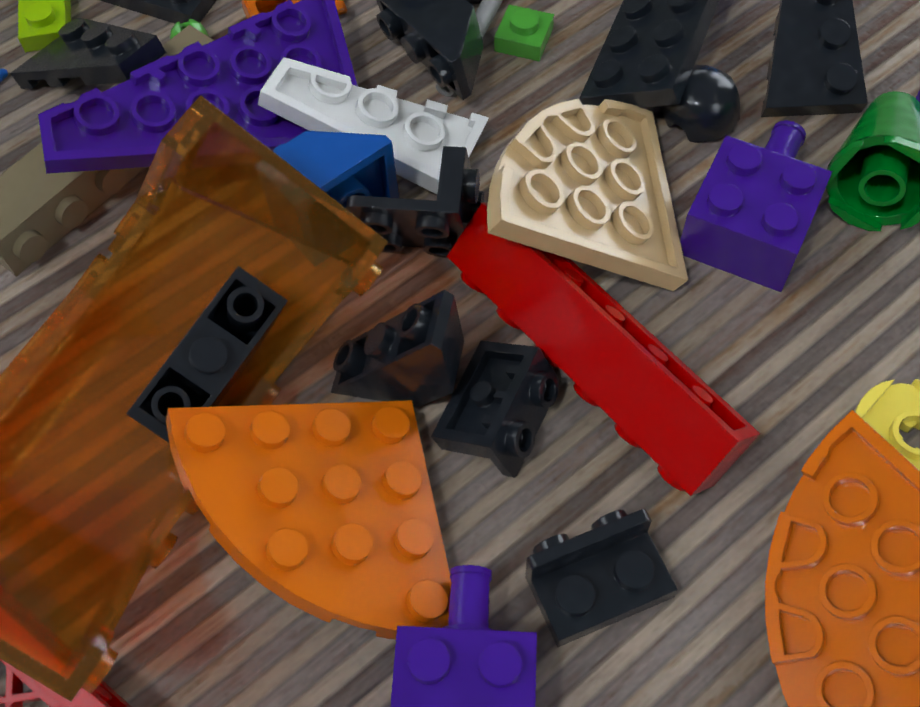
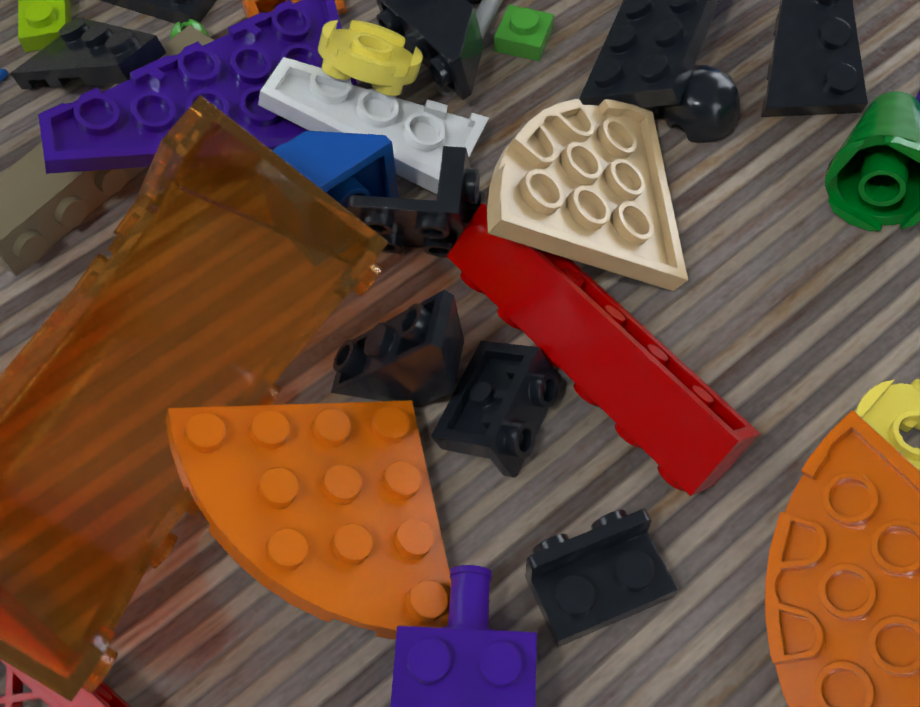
(211, 352): black slope -> none
(368, 55): none -> light yellow plate
(755, 207): dark purple brick -> none

